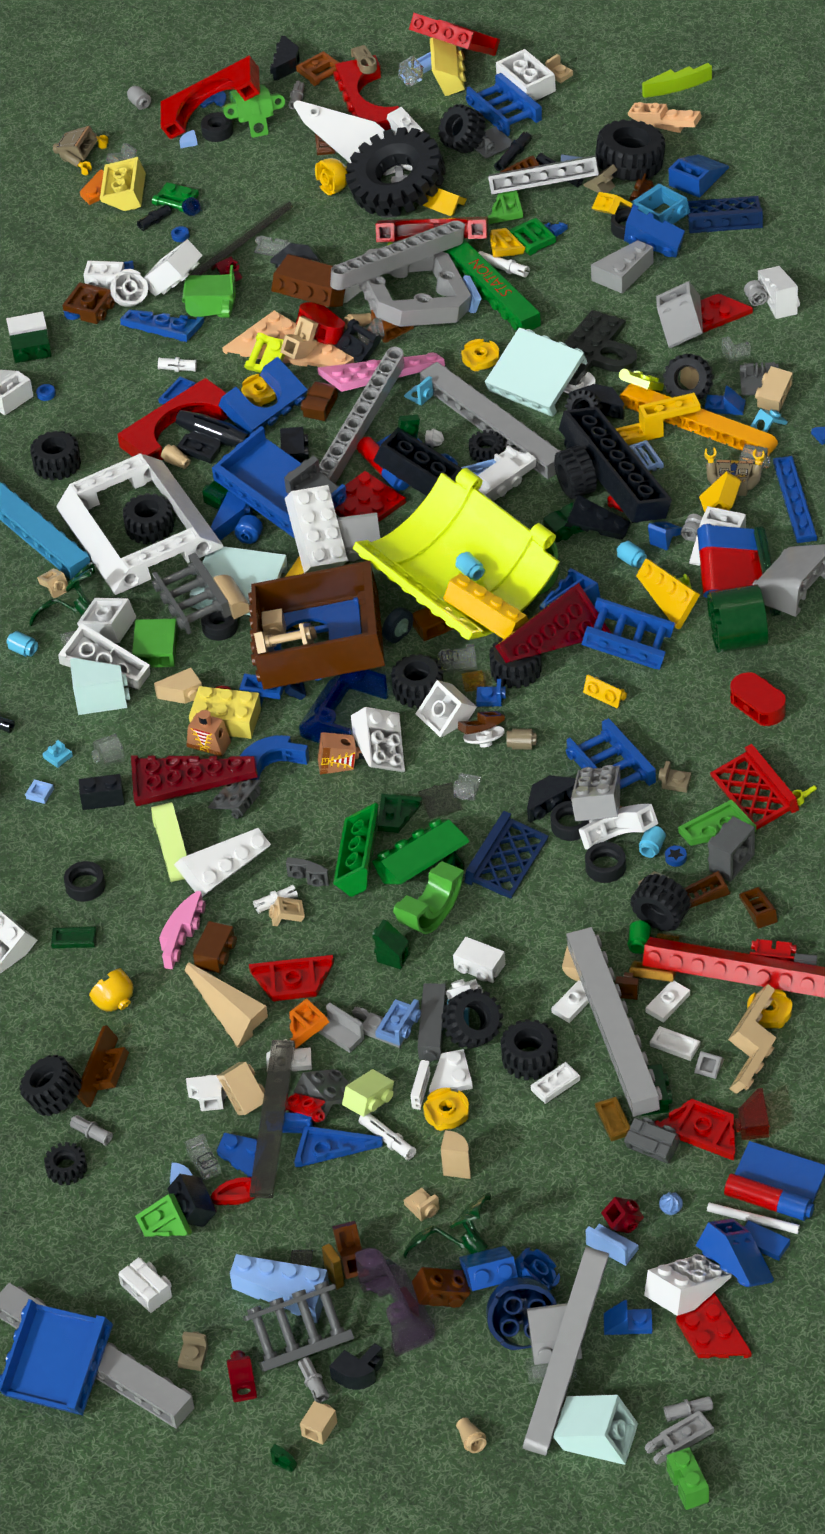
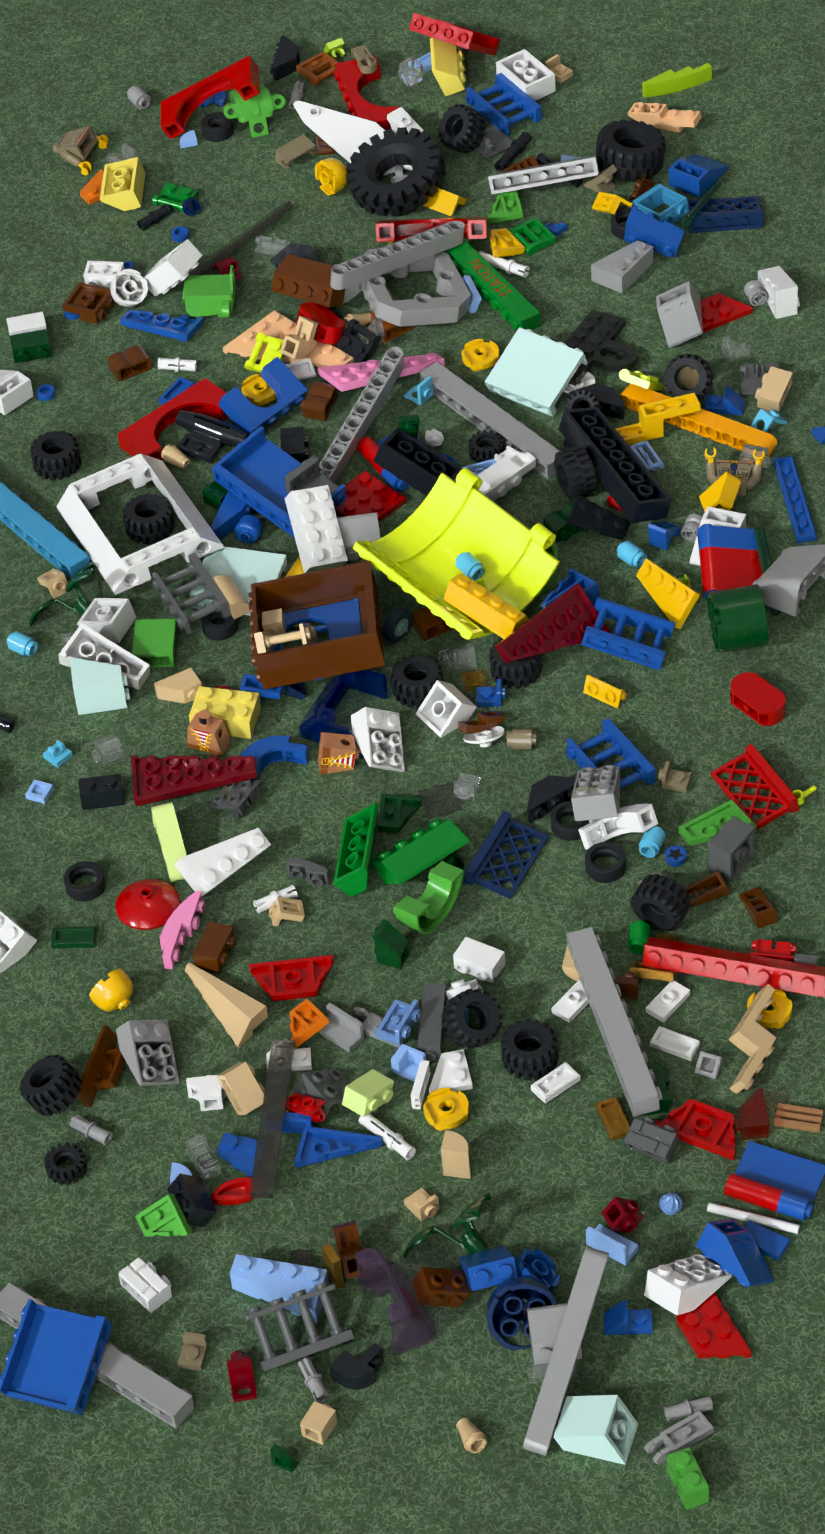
(129, 363): none -> reddish brown brick
(147, 904): none -> red dish
(148, 1051): none -> light grey slope
(293, 150): none -> dark tan hinge
(302, 369): none -> white tile
(335, 47): none -> lime tile
(407, 1061): none -> light blue panel
(689, 217): none -> clear green bar
(799, 1115): none -> medium nougat tile

